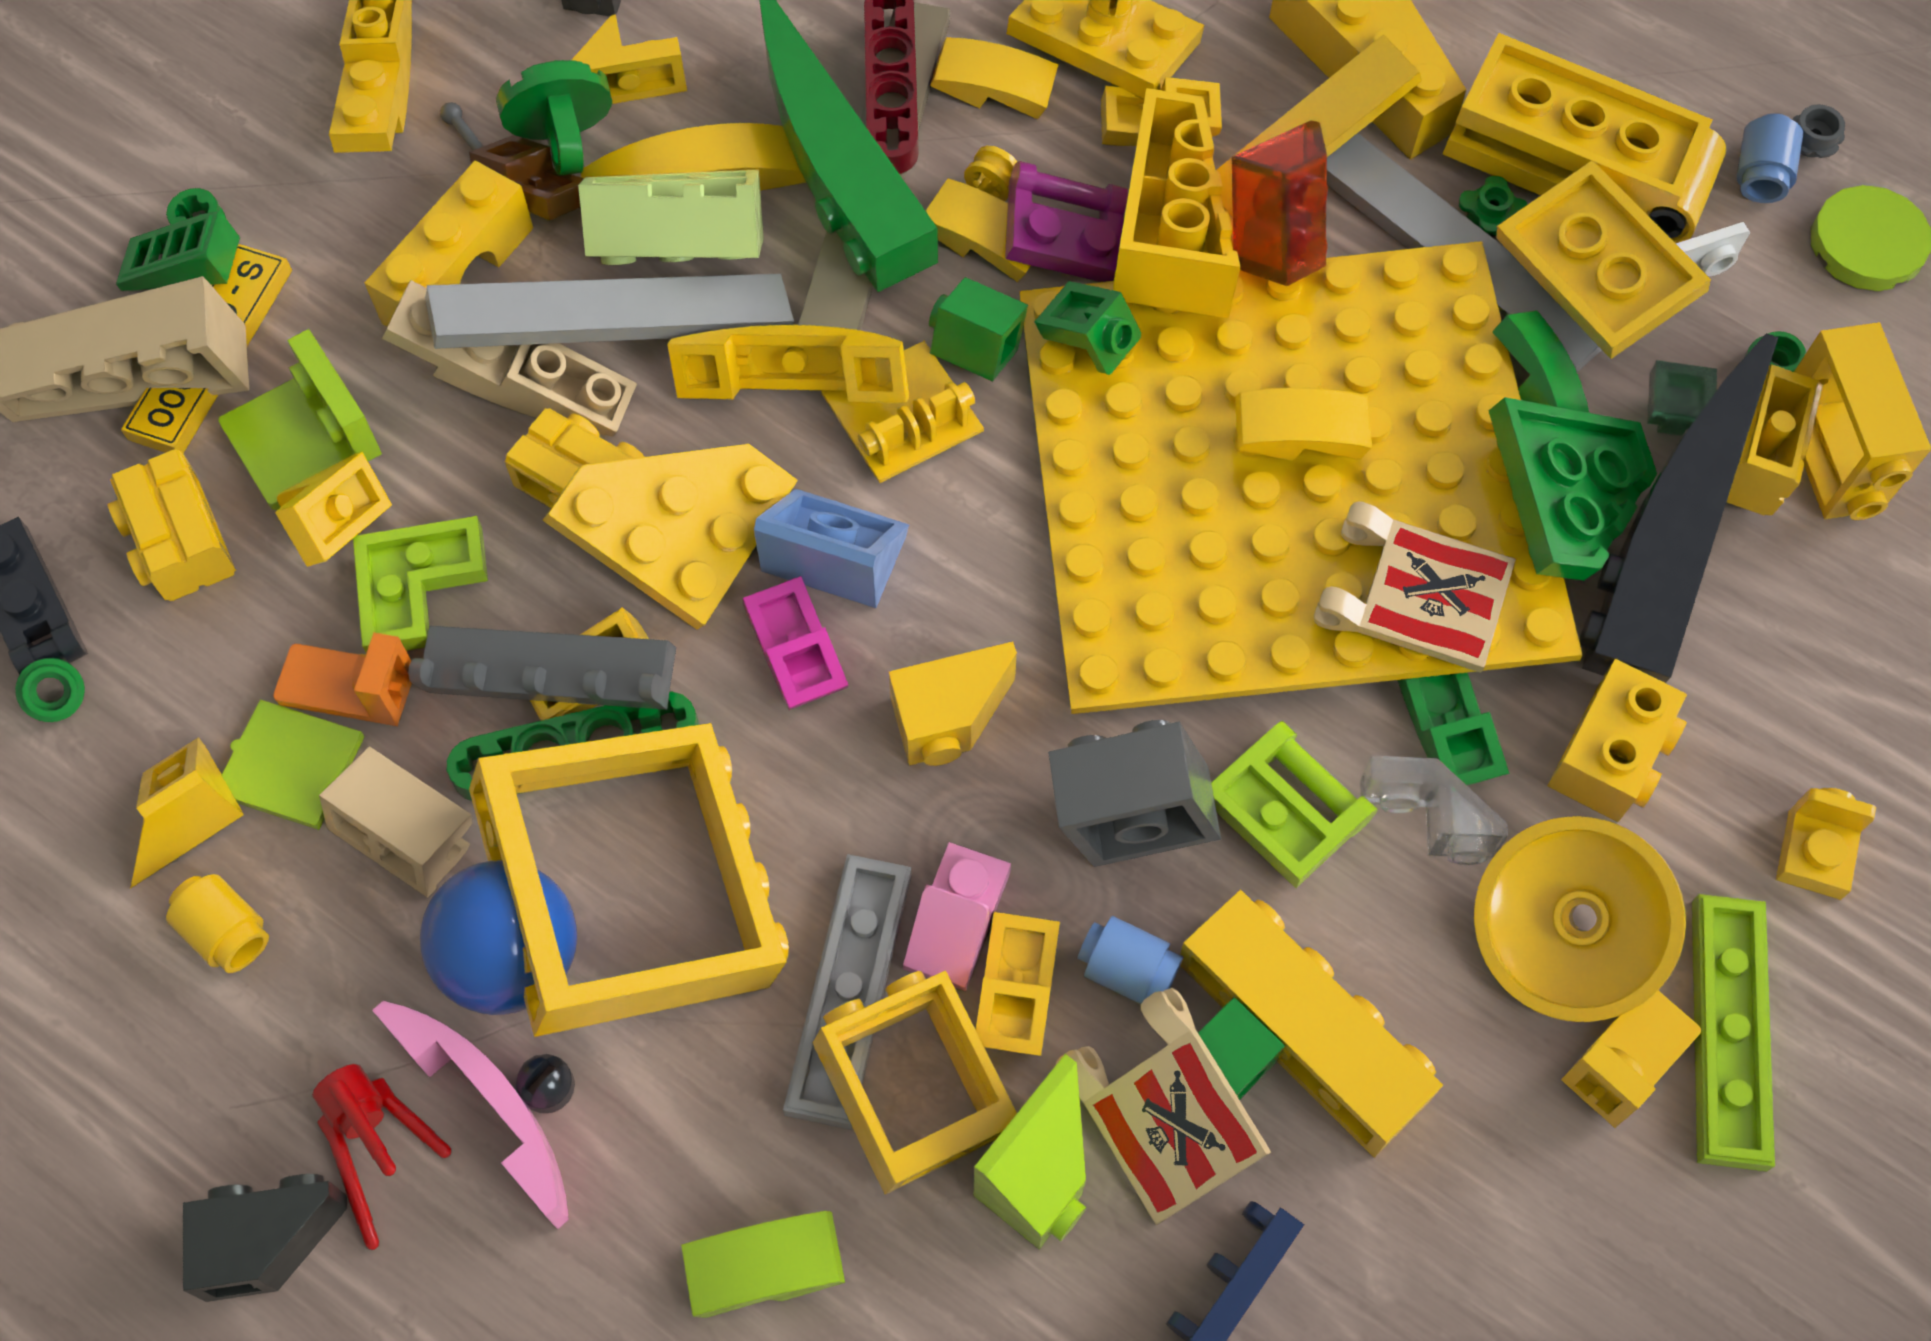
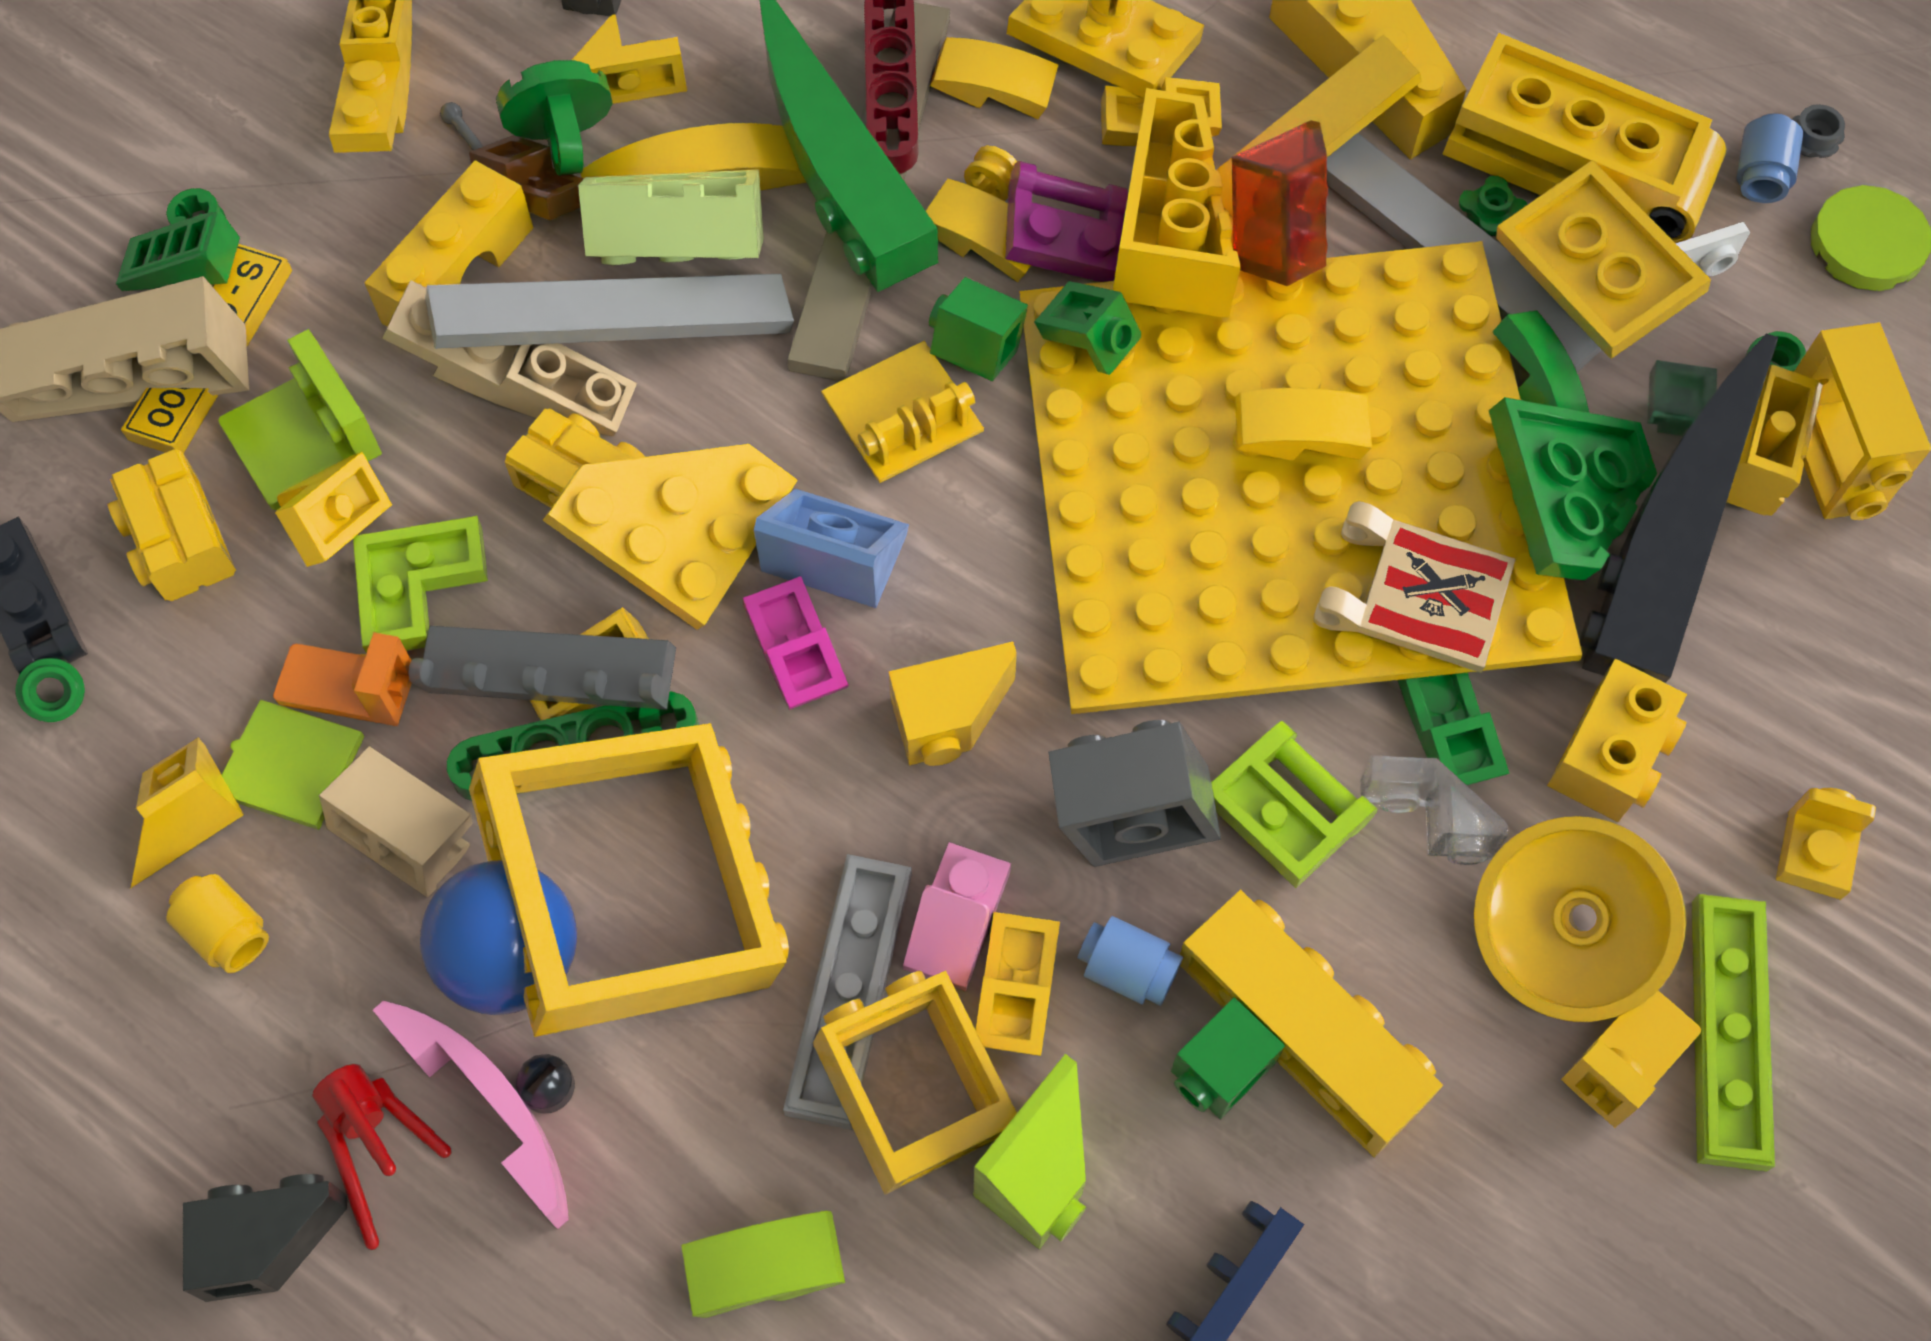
(789, 359): yellow slope -> none
(1172, 1115): flag -> none

